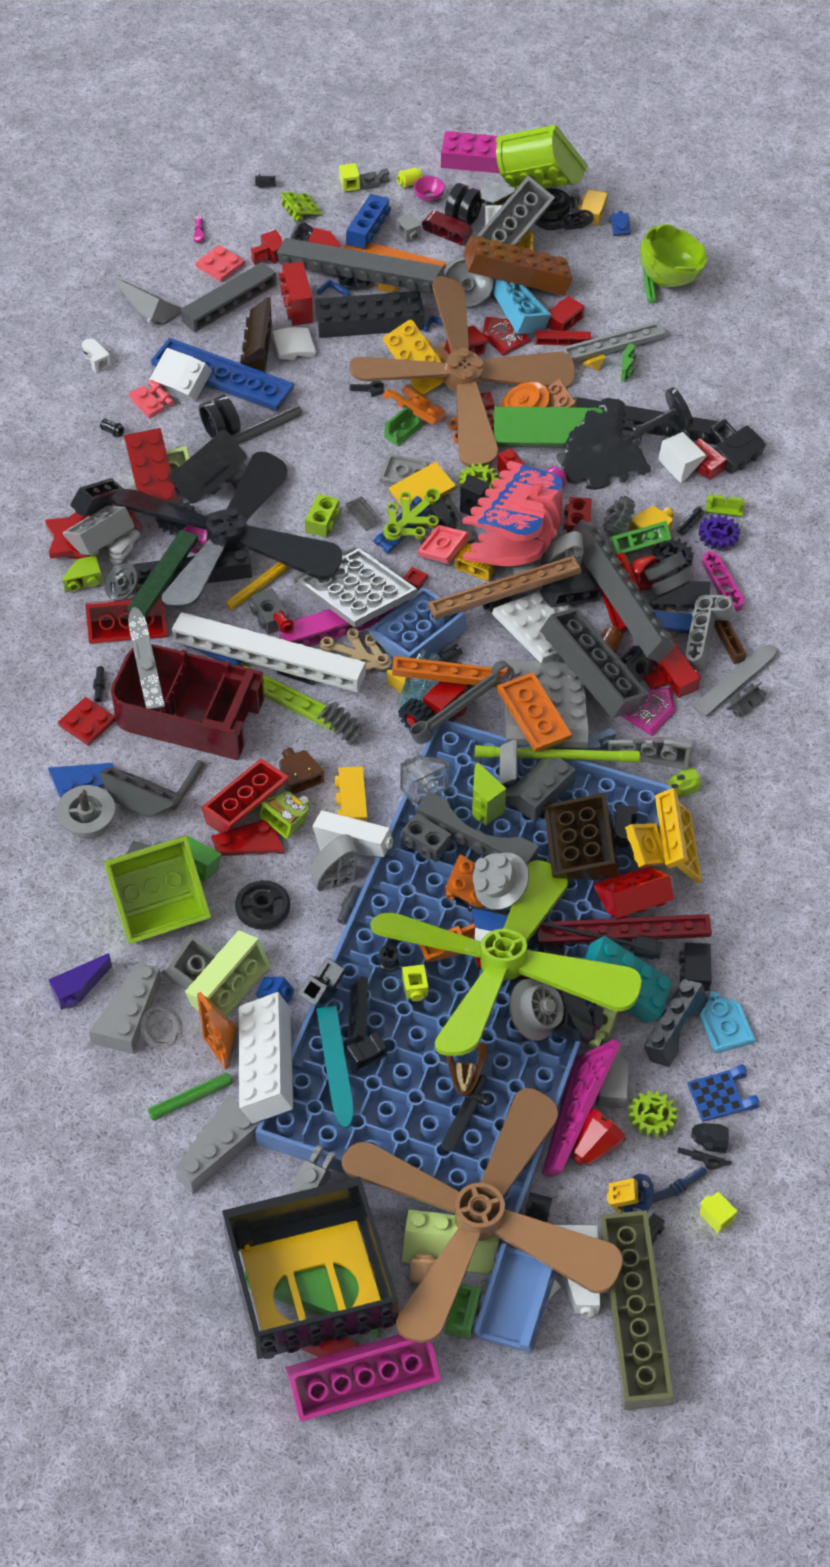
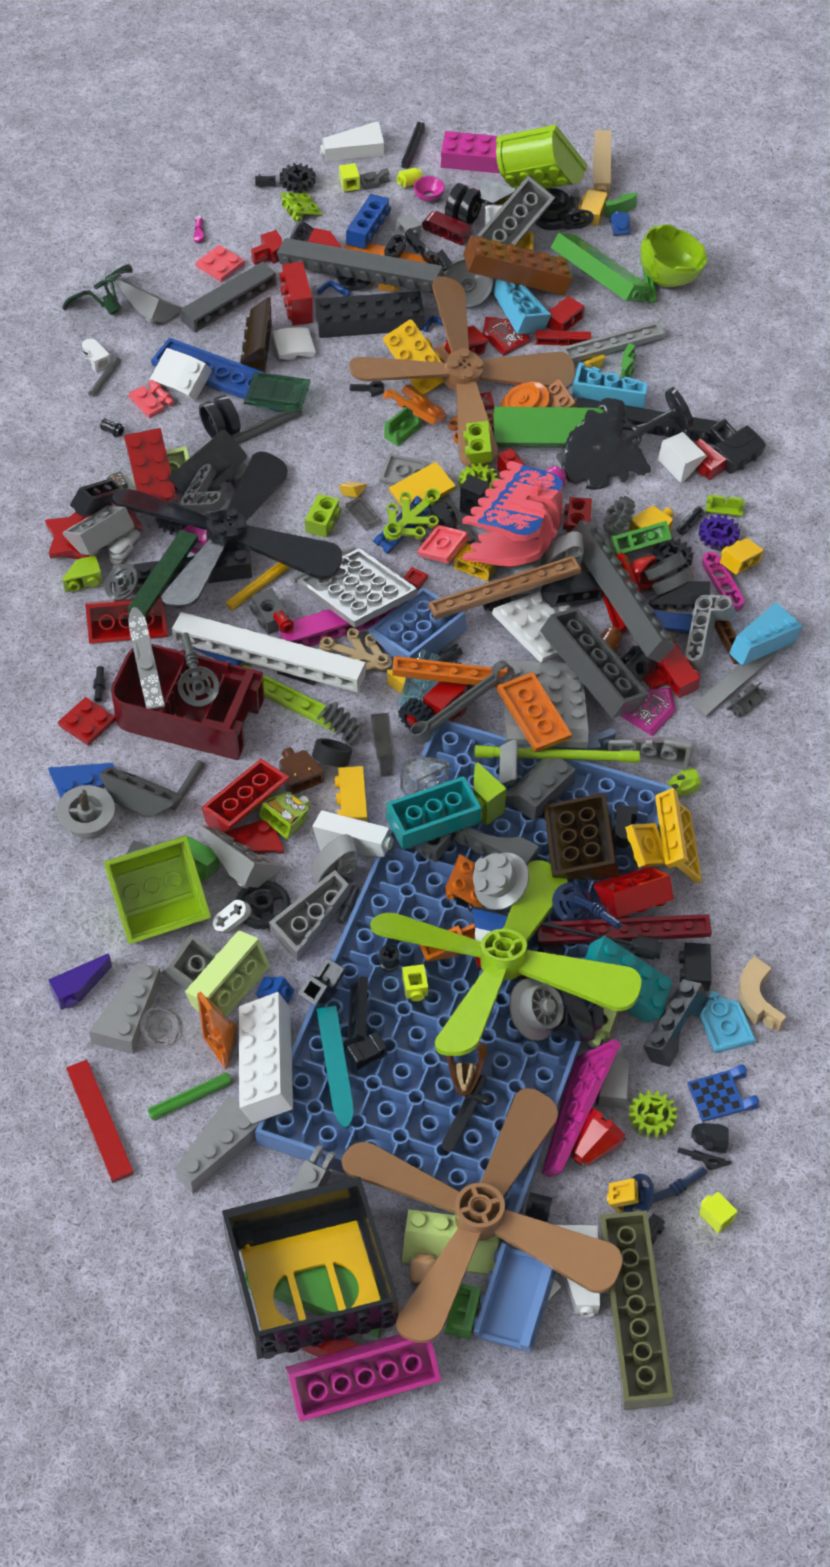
(99, 1121): none -> red tile
(103, 378): none -> dark grey bar
(110, 300): none -> dark green plant
(119, 478): none -> dark grey tile
(196, 496): none -> dark grey beam
(197, 680): none -> dark grey dish
(230, 913): none -> white beam
(240, 863): none -> light grey wedge
(277, 391): none -> clear green piece
(297, 178): none -> black gear
(308, 915): none -> light grey wedge
(332, 752): none -> black tyre
(352, 489): none -> yellow slope
(354, 143): none -> white slope
(384, 743): none -> clear smoke container
(395, 250): none -> black beam
(413, 144): none -> black axle
(433, 812): none -> teal brick
(439, 258): none -> black tile
(480, 442): none -> lime brick
(576, 902): none -> dark blue dish
(599, 385): none -> medium azure wedge
(601, 267): none -> bright green brick
(602, 161): none -> tan slope
(625, 203): none -> bright green slope
(741, 556): none -> yellow brick
(750, 997): none -> tan arch
(766, 635): none -> medium azure wedge

